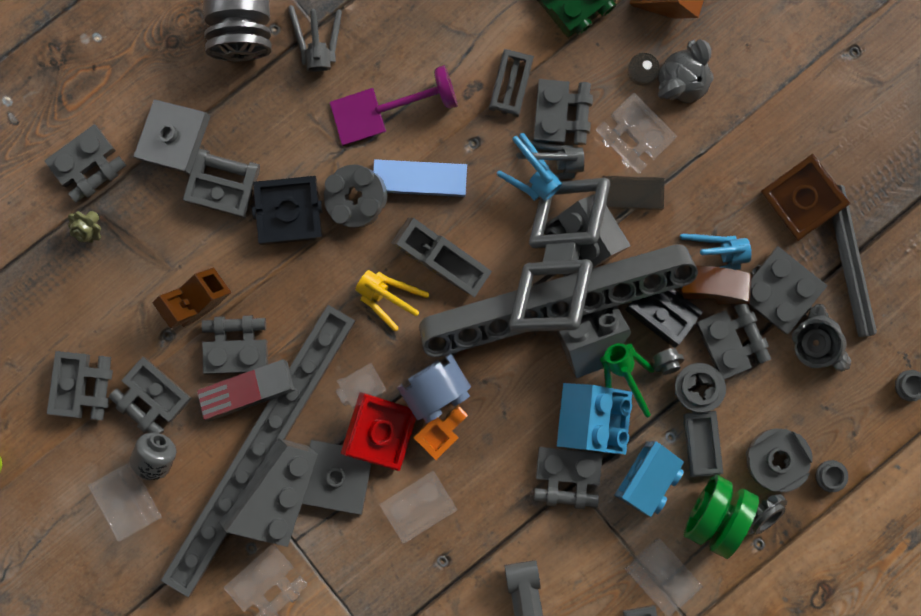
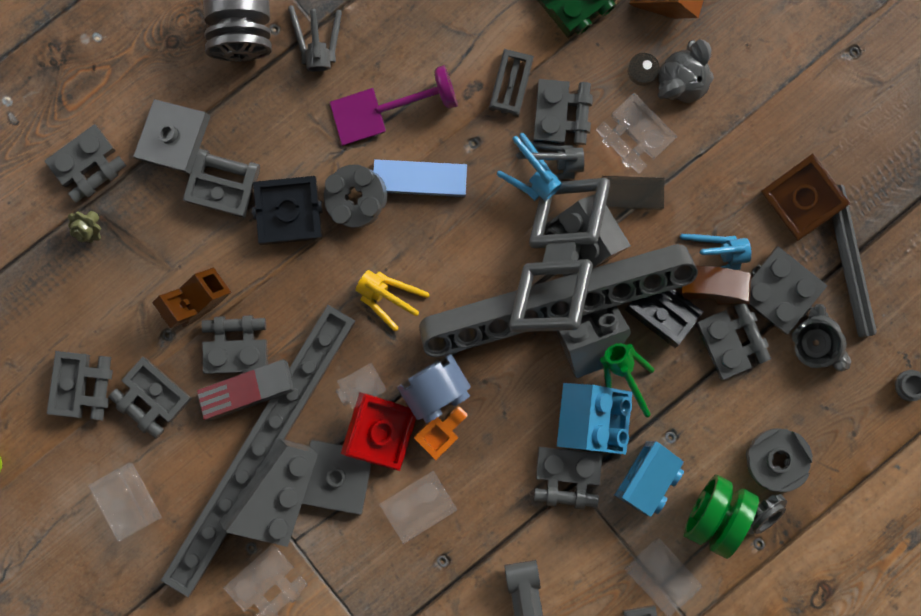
(153, 456): dark grey head -> none
(441, 256): dark grey slope -> none
(668, 361): dark grey plate -> none
(703, 444): dark grey tile -> none
(707, 376): dark grey gear -> none
(831, 476): dark grey plate -> none

